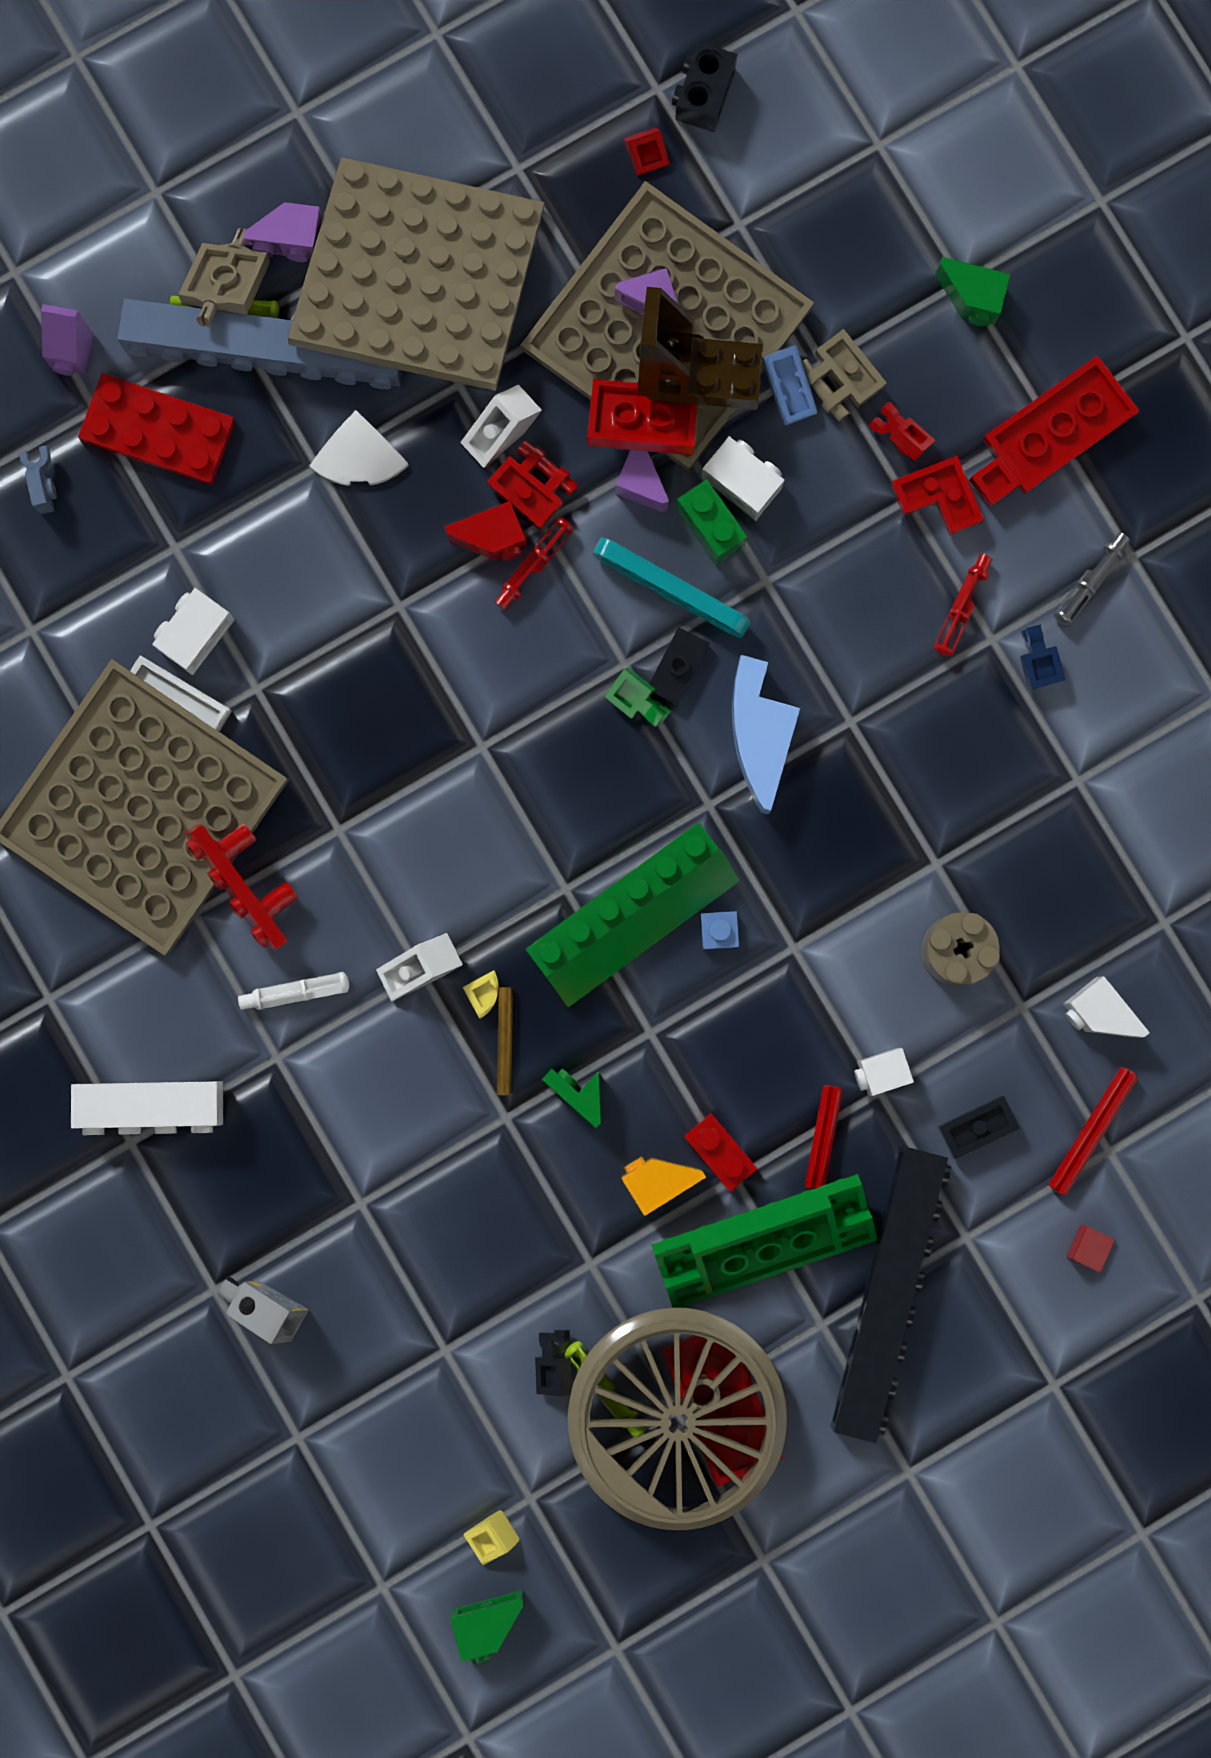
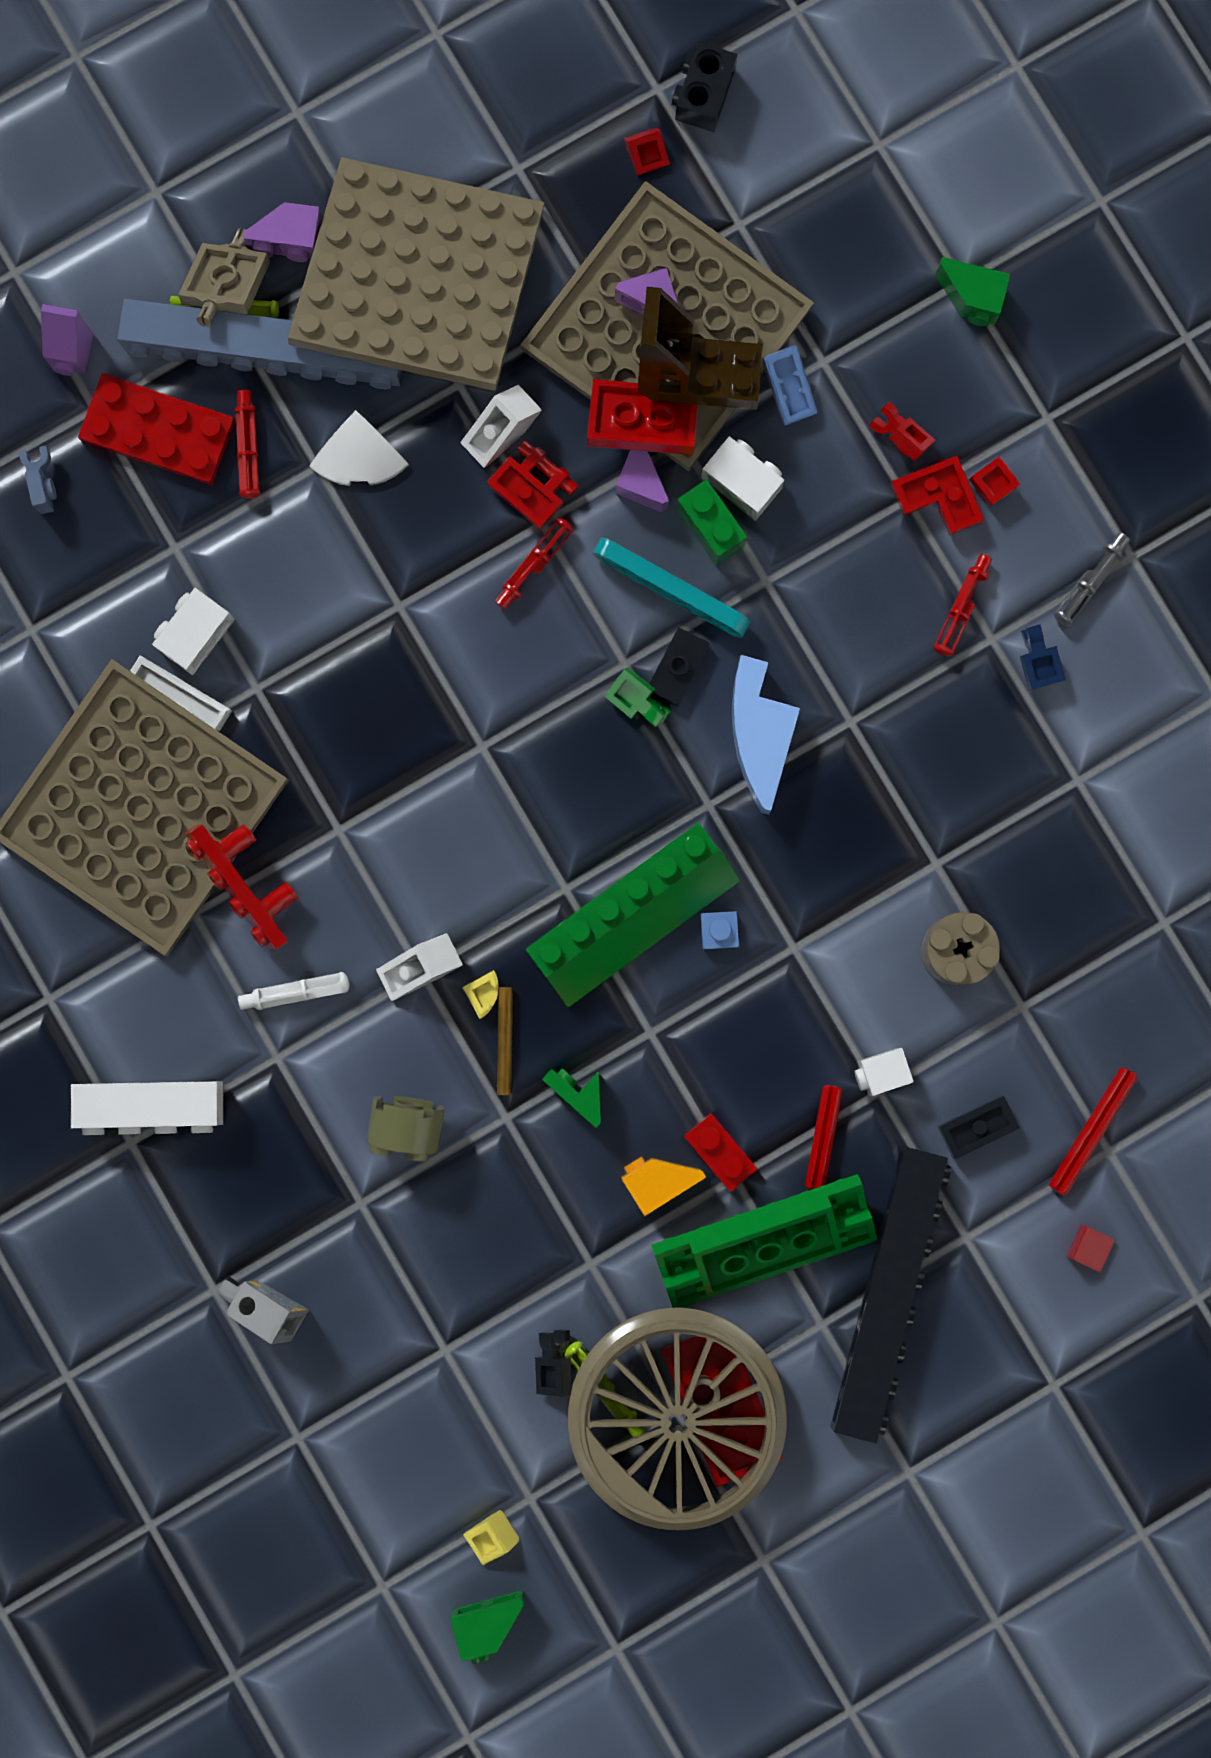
(247, 446): none -> red piece
(405, 1127): none -> olive brick
(490, 533): red slope -> none
(849, 368): dark tan plate -> none
(1061, 424): red plate -> none
(1103, 1011): white slope -> none

